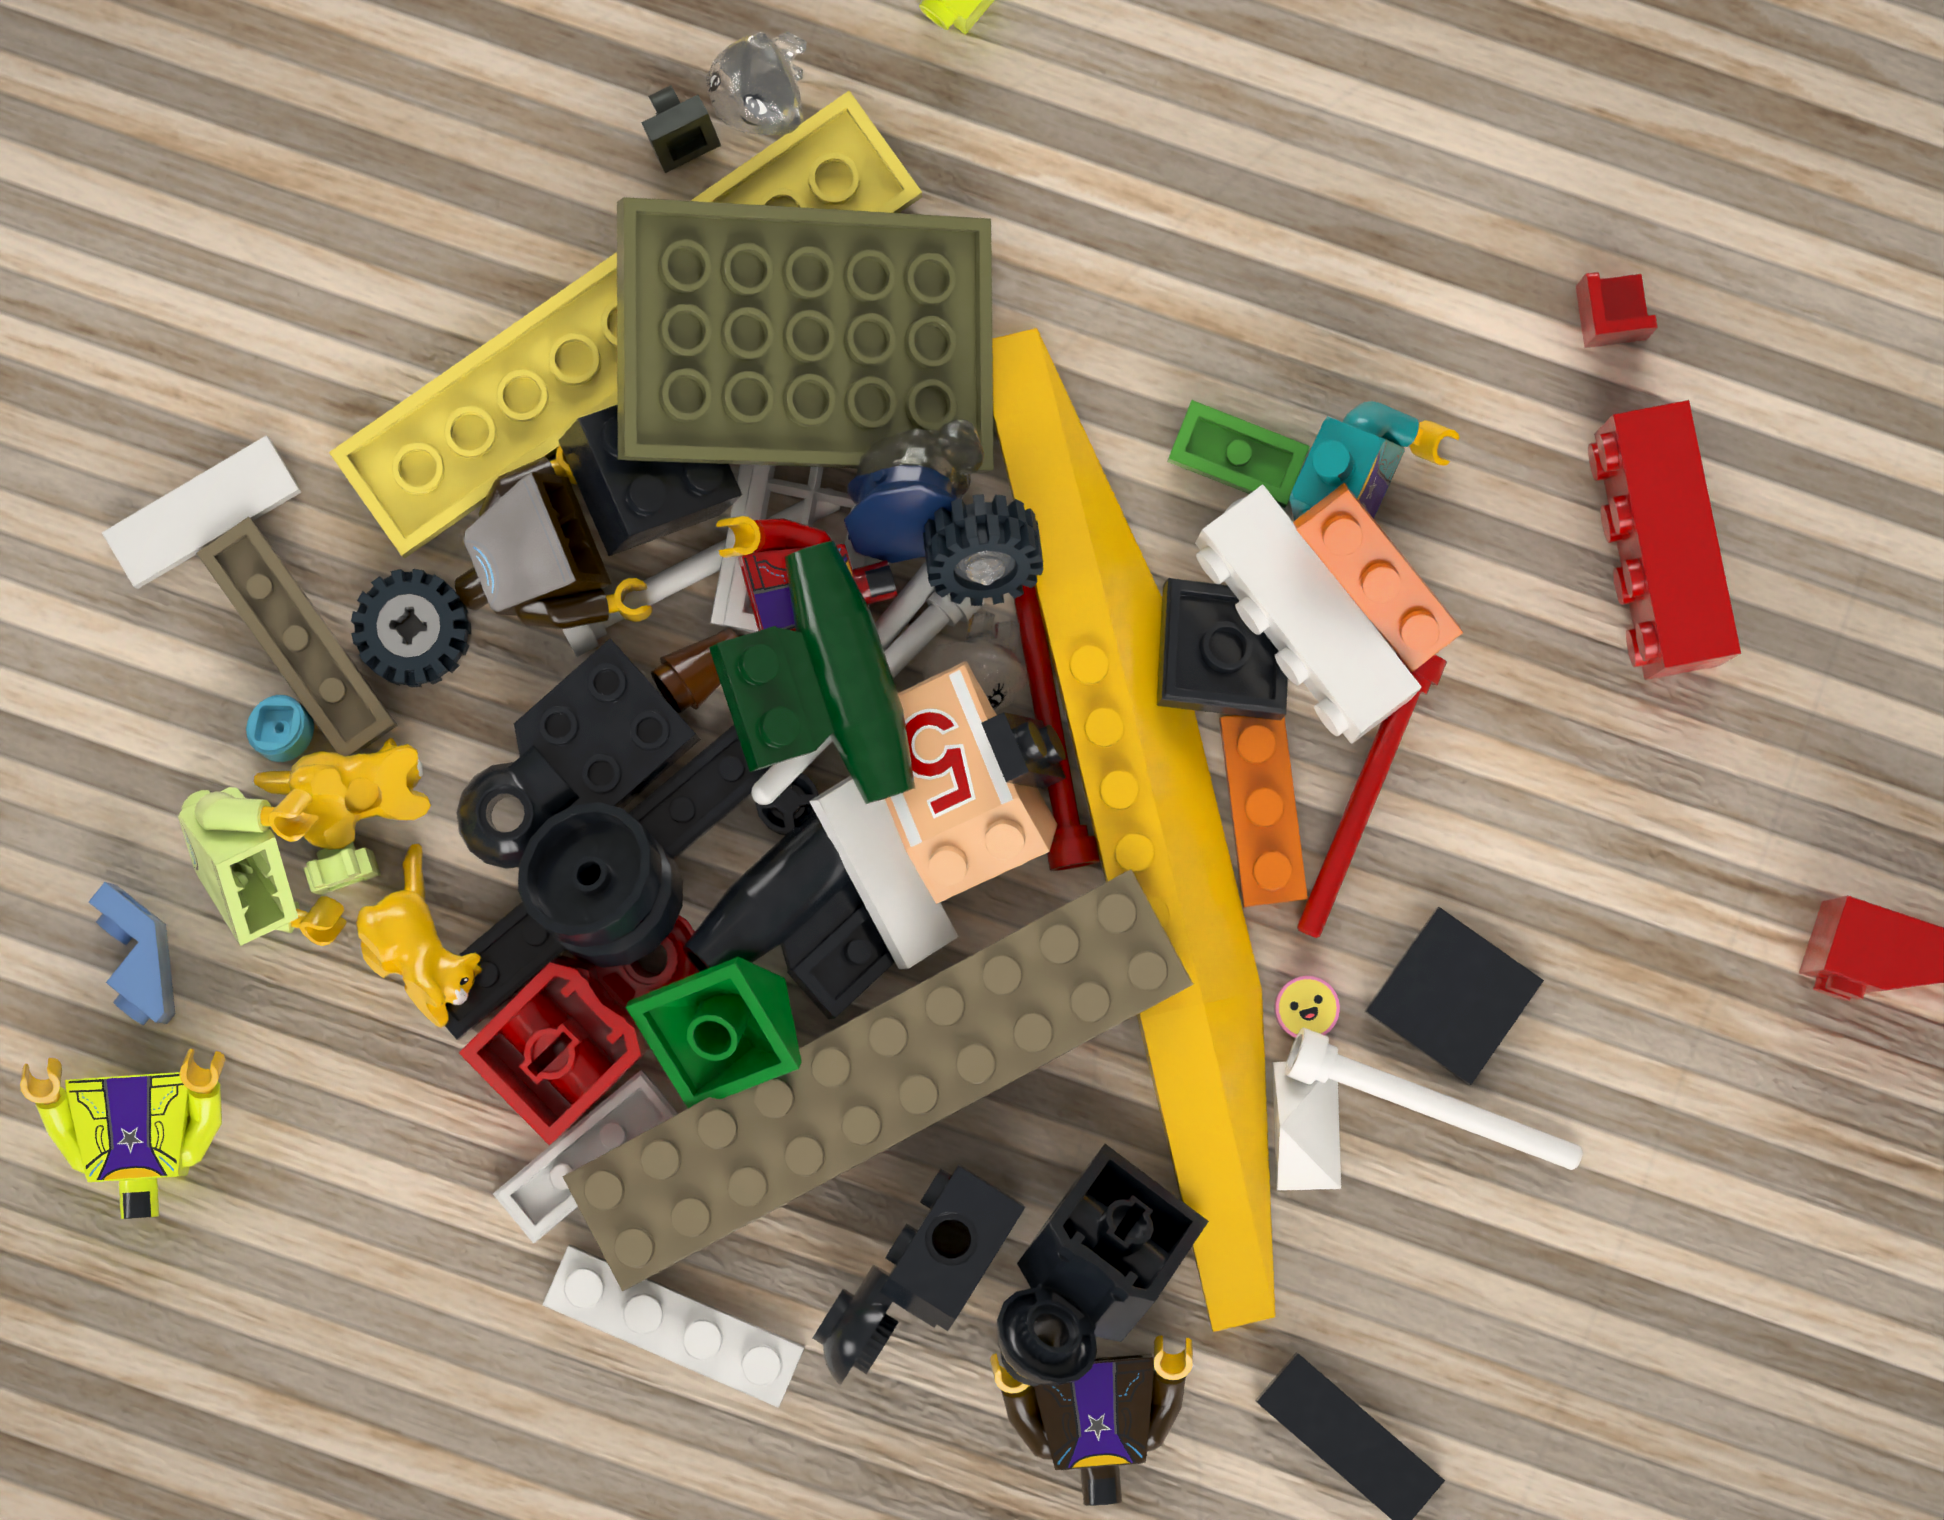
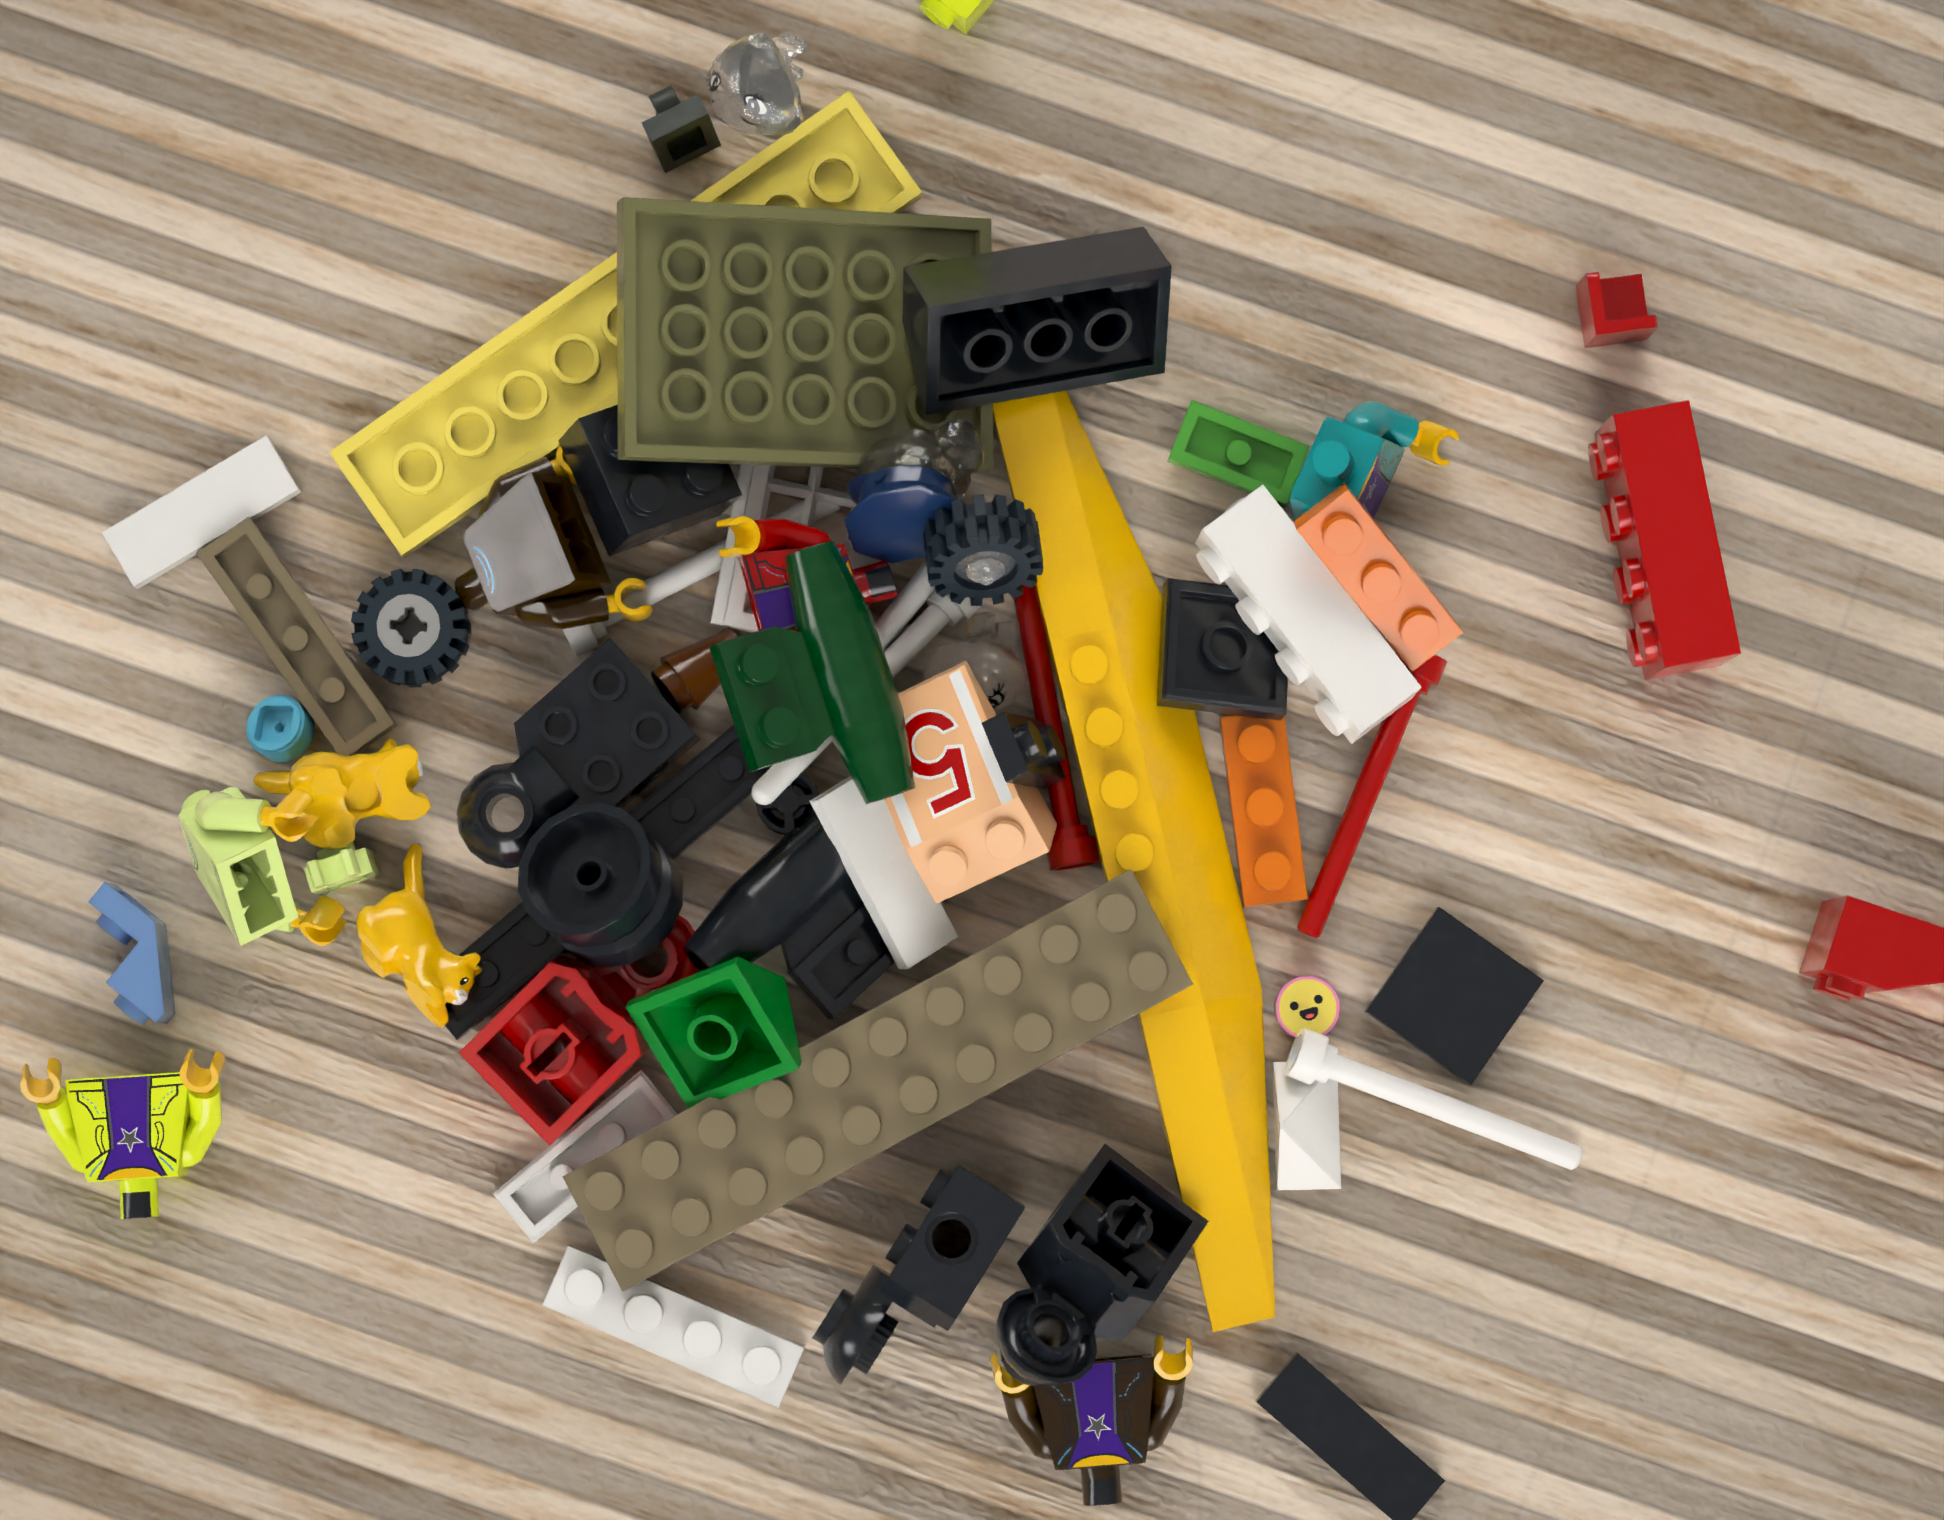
(1036, 319): none -> black slope

